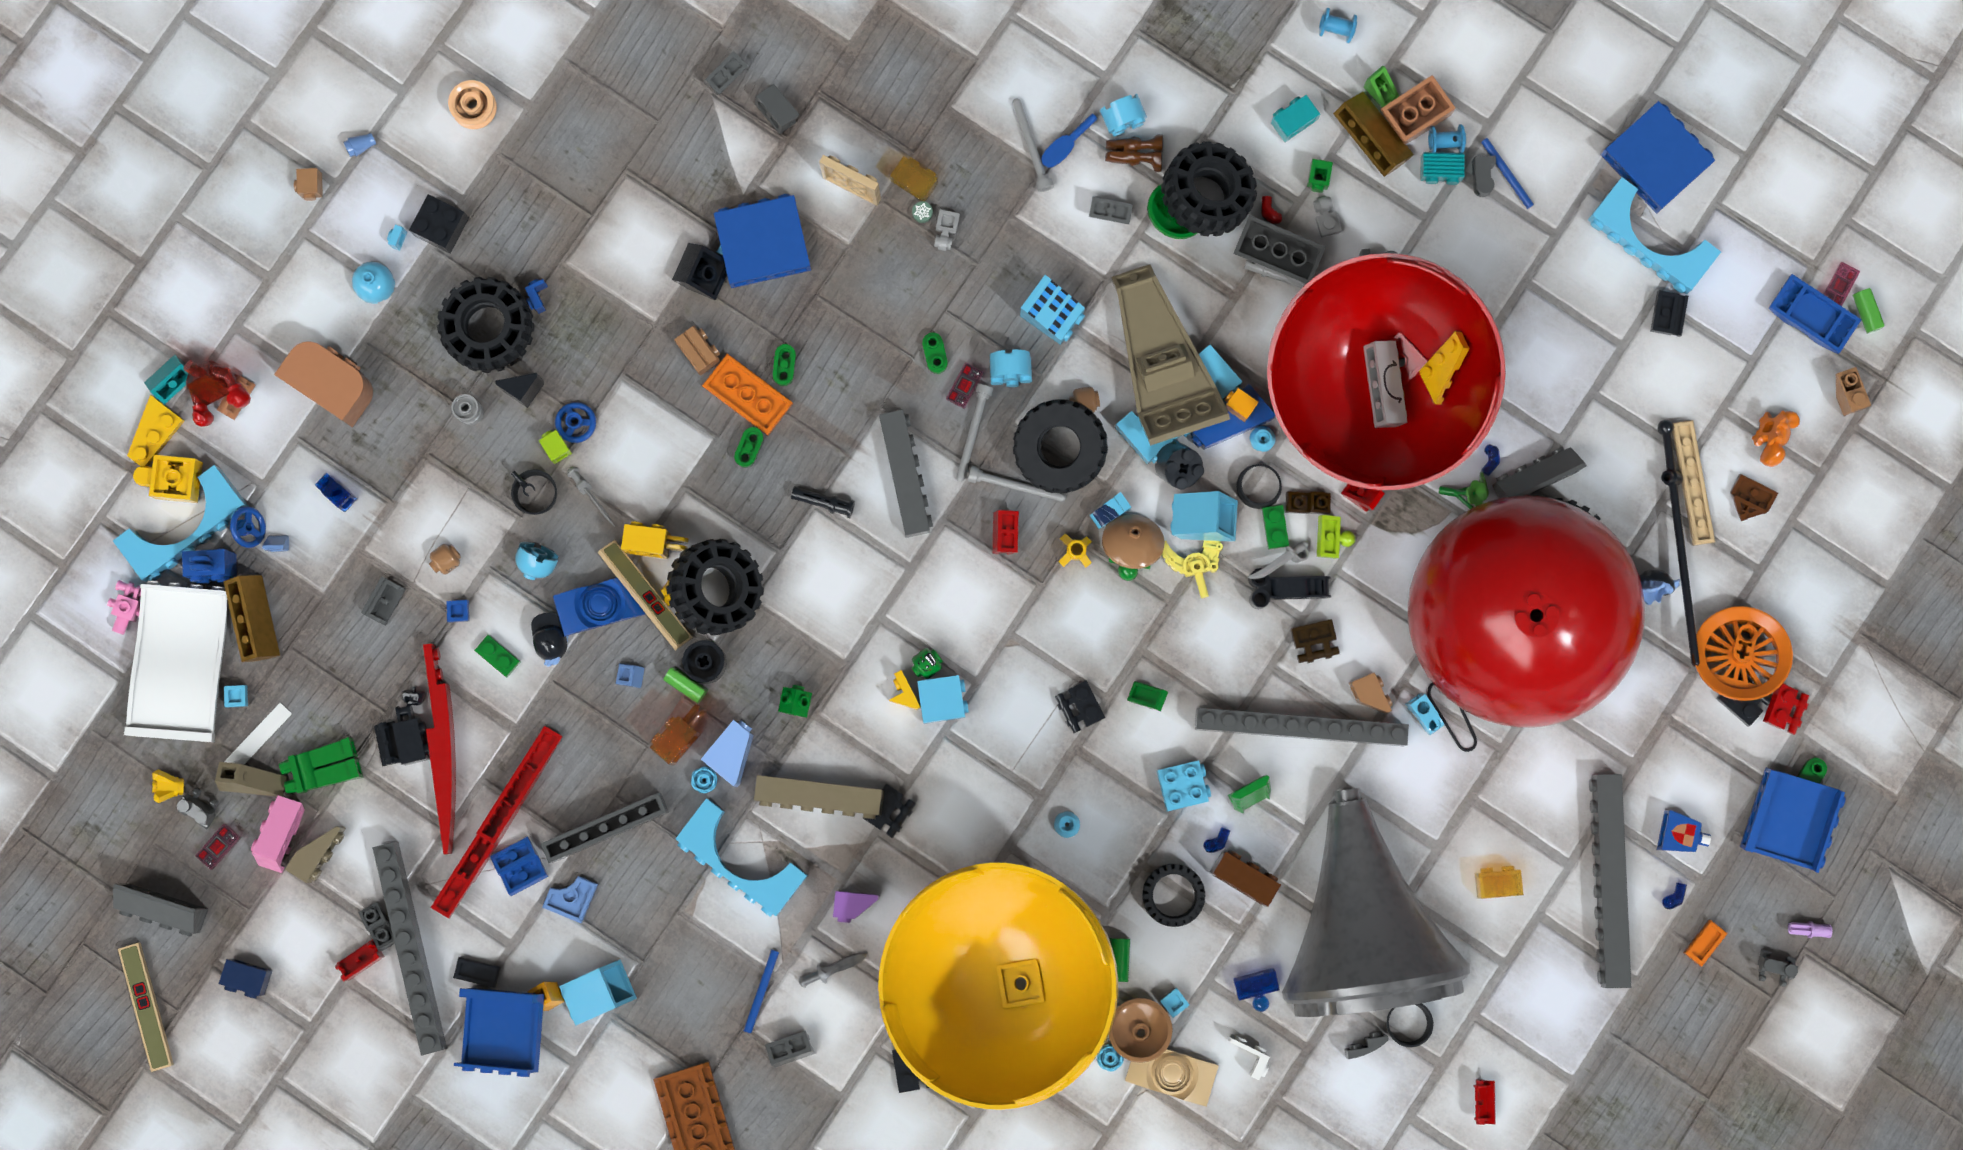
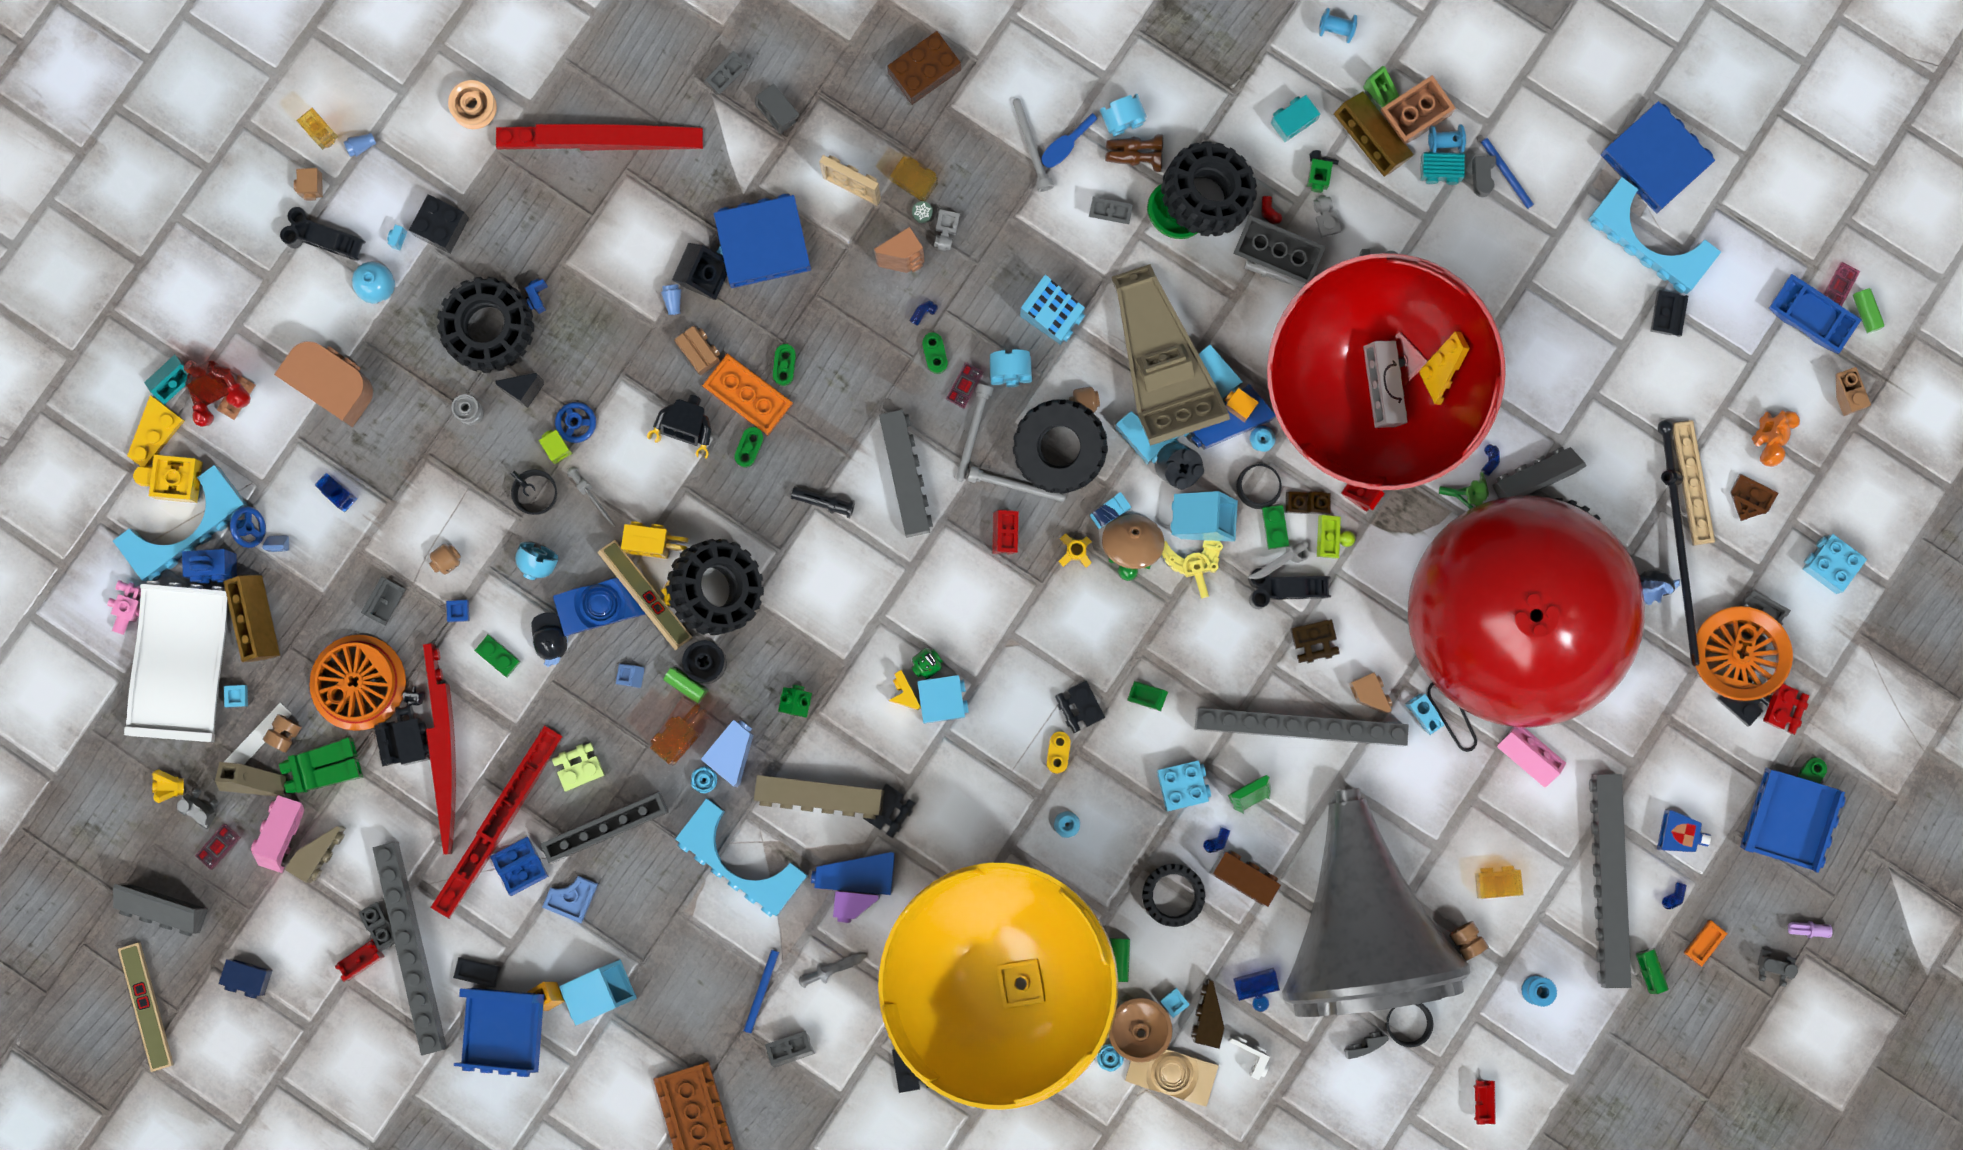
(276, 738): none -> medium nougat wheel
(317, 129): none -> clear yellow brick
(320, 236): none -> black piece
(382, 658): none -> orange piece
(579, 773): none -> yellowish green plate
(599, 137): none -> red slope
(672, 297): none -> medium blue cone
(684, 422): none -> black torso
(861, 875): none -> blue slope
(901, 253): none -> nougat slope
(921, 310): none -> clear blue arm
(924, 67): none -> reddish brown brick
(1058, 752): none -> yellow plate
(1210, 1022): none -> dark brown slope
(1316, 154): none -> black hand
(1470, 943): none -> medium nougat wheel
(1532, 755): none -> bright pink panel
(1547, 995): none -> dark azure hose
(1652, 971): none -> green brick
(1758, 601): none -> dark grey hinge
(1834, 563): none -> medium azure brick

